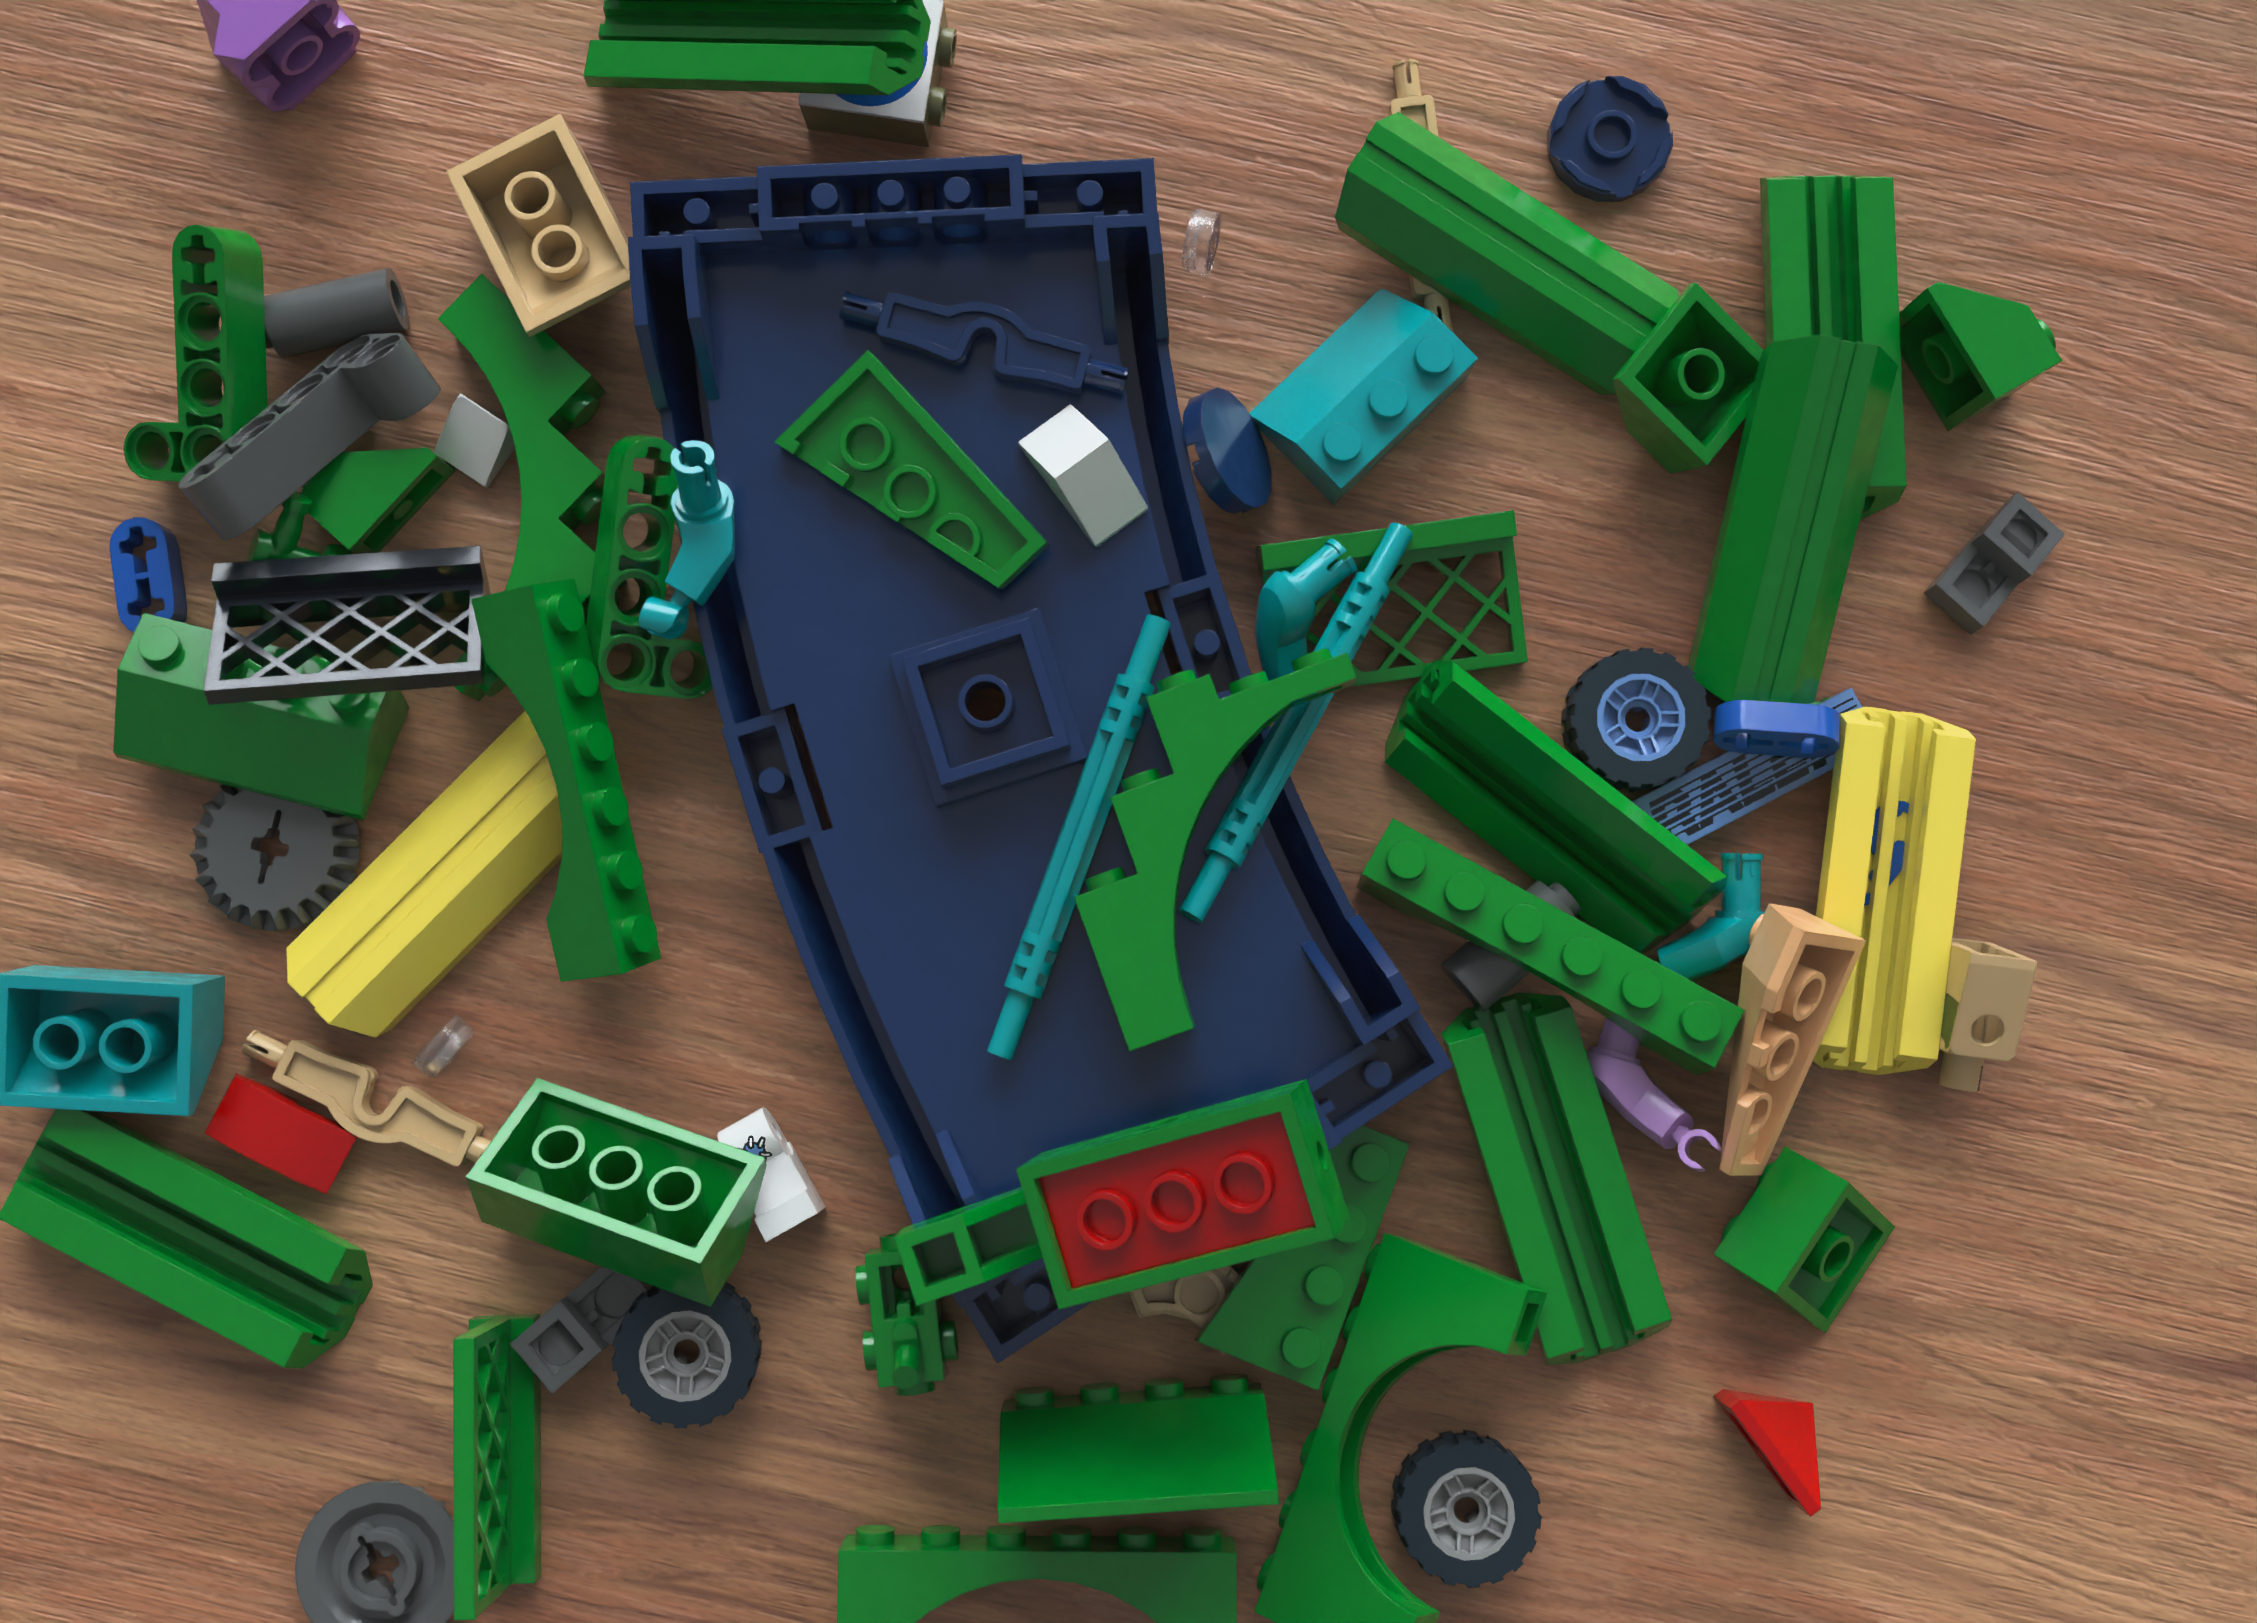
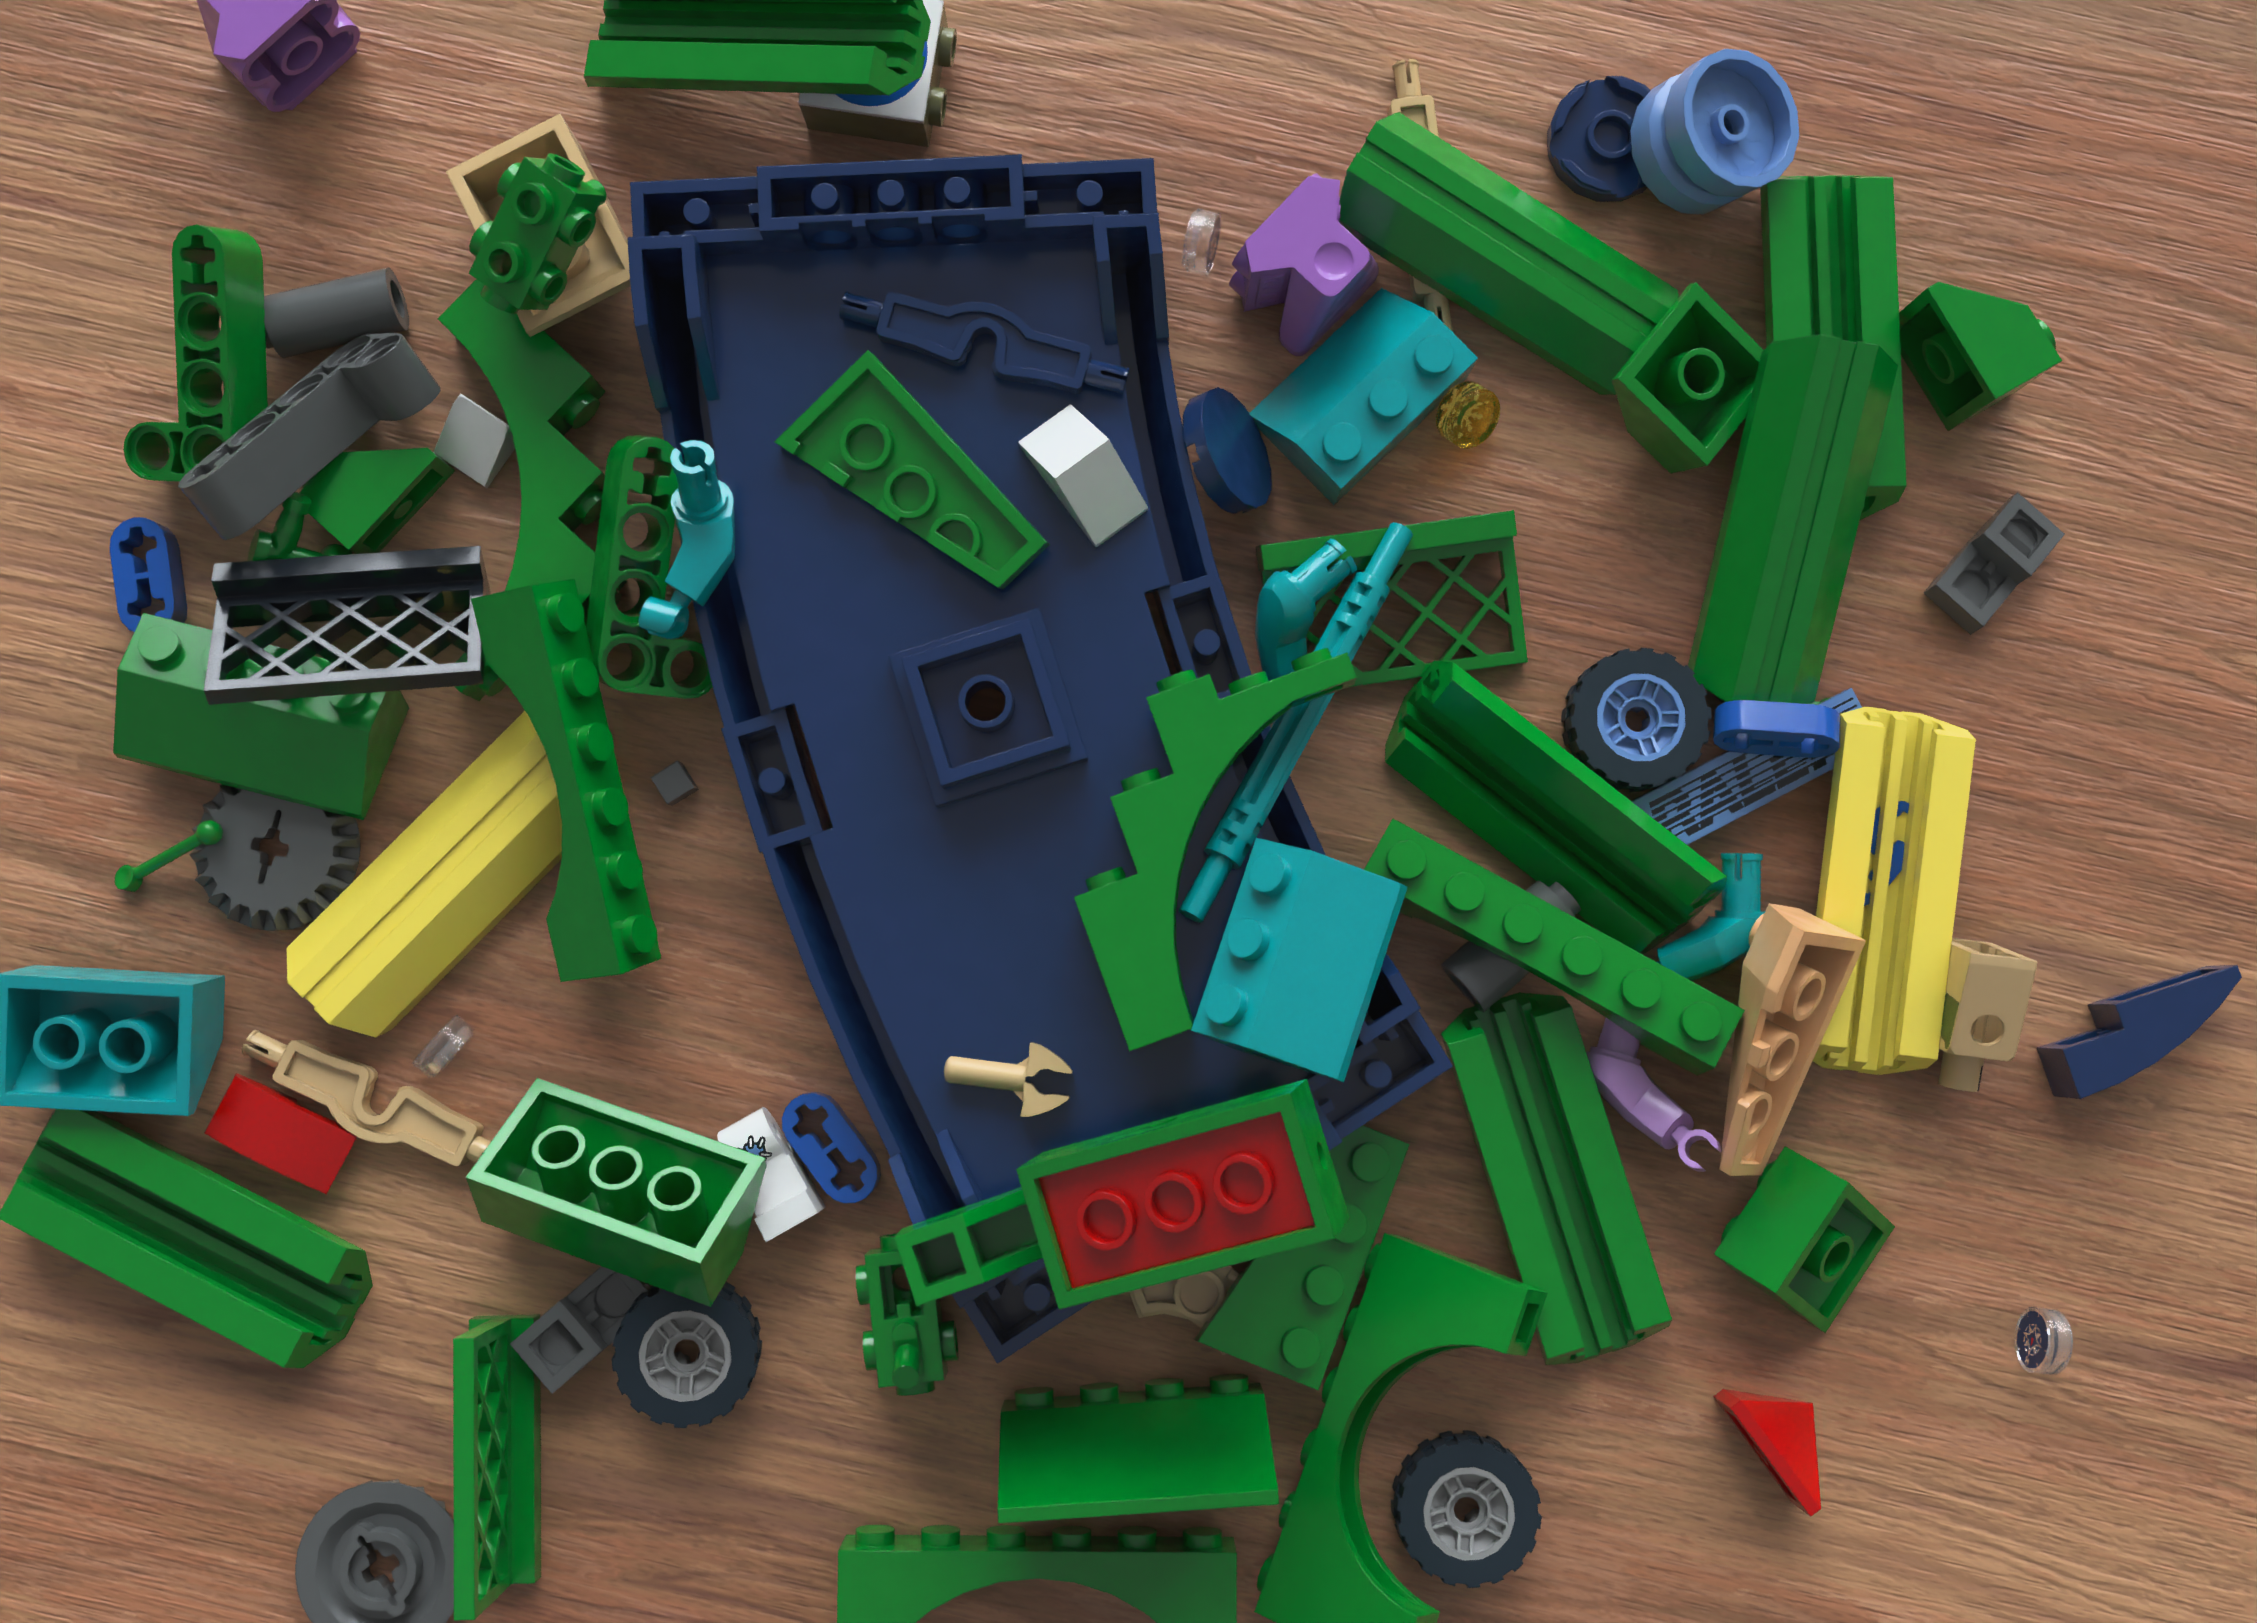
(131, 878): none -> green hinge
(534, 233): none -> green brick
(674, 783): none -> dark grey piece
(818, 1156): none -> blue beam
(1011, 1077): none -> tan bar
(1079, 837): teal axle -> none
(1299, 959): none -> teal slope
(1306, 263): none -> medium lavender piece
(1468, 414): none -> clear yellow tile
(1715, 132): none -> medium blue wheel
(2043, 1341): none -> clear tile
(2135, 1030): none -> dark blue slope

